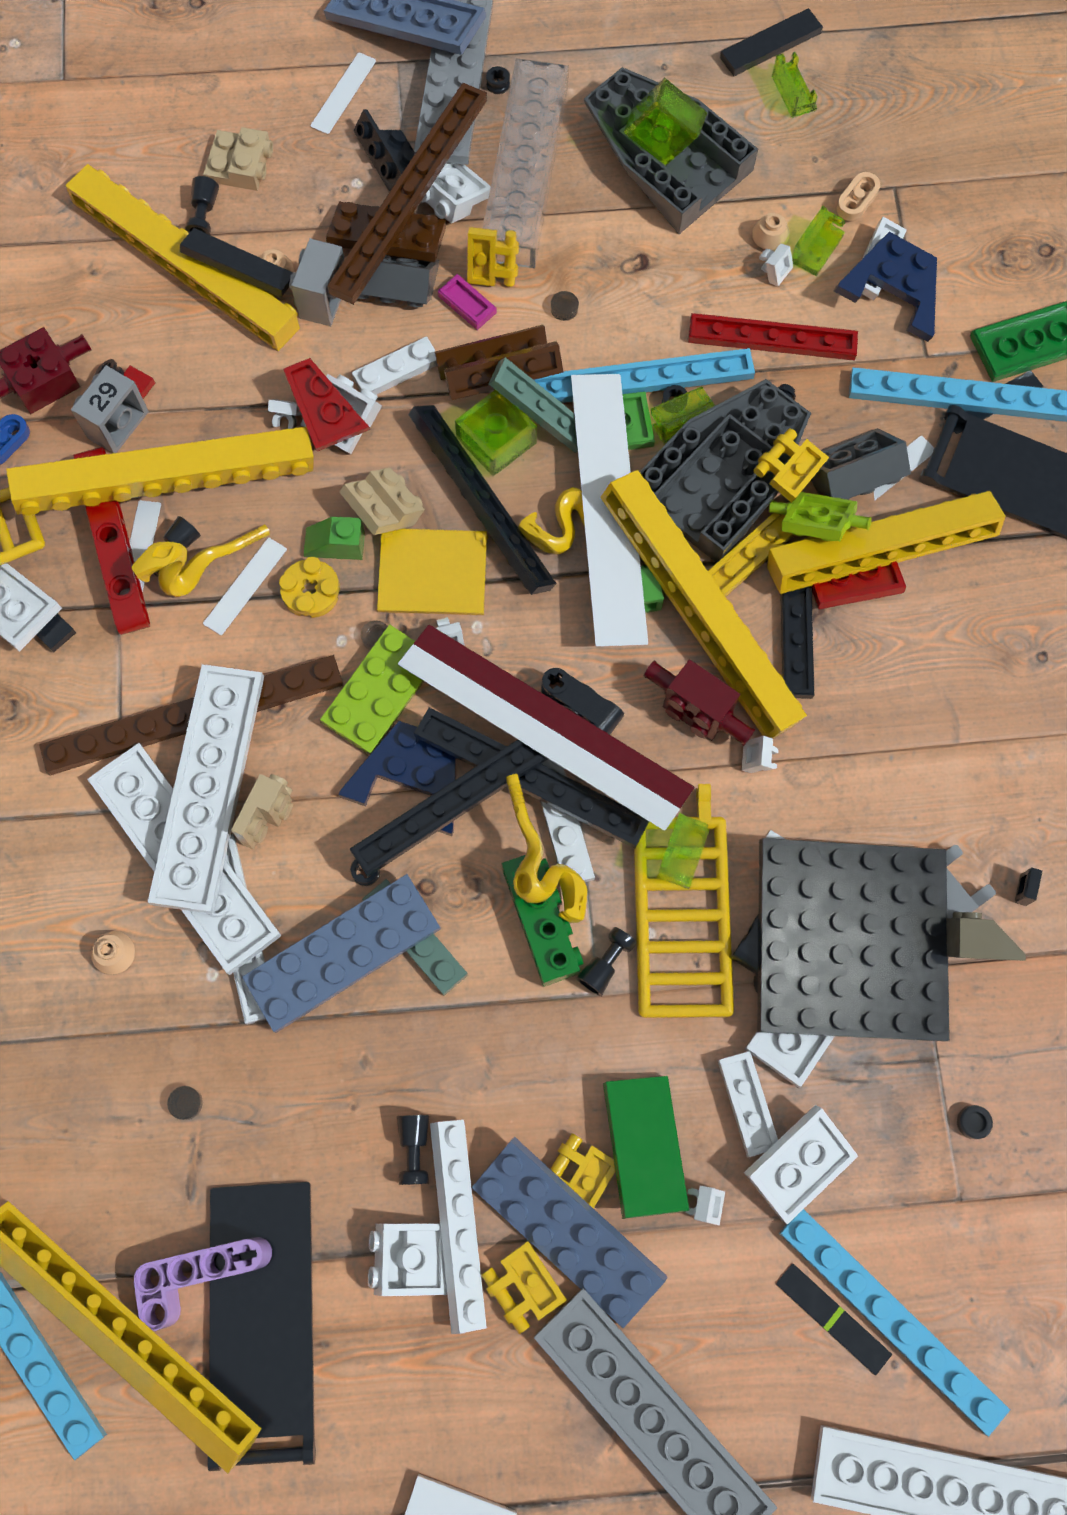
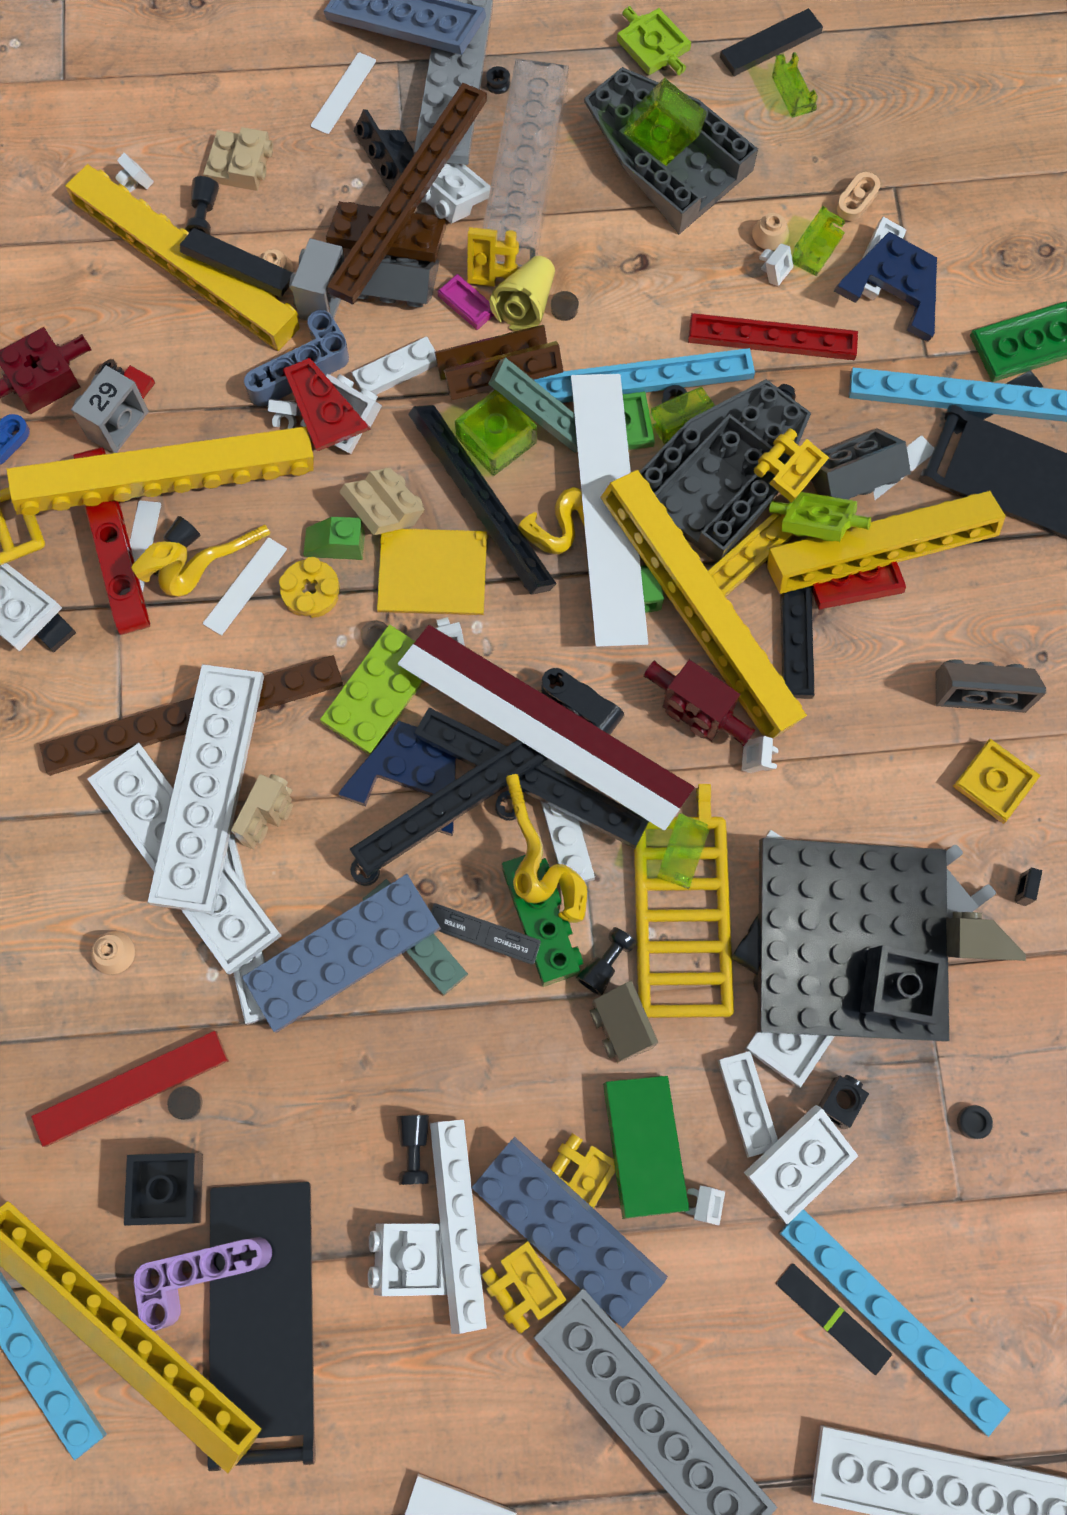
(129, 1089): none -> red tile
(132, 174): none -> white tile
(163, 1189): none -> black brick
(319, 350): none -> sand blue beam
(486, 934): none -> flat silver sticker
(500, 809): none -> black bush
(524, 294): none -> light yellow cone
(623, 1023): none -> dark tan slope
(653, 41): none -> lime plate
(843, 1117): none -> black brick
(903, 985): none -> black brick
(988, 686): none -> dark grey slope
(996, 781): none -> yellow plate

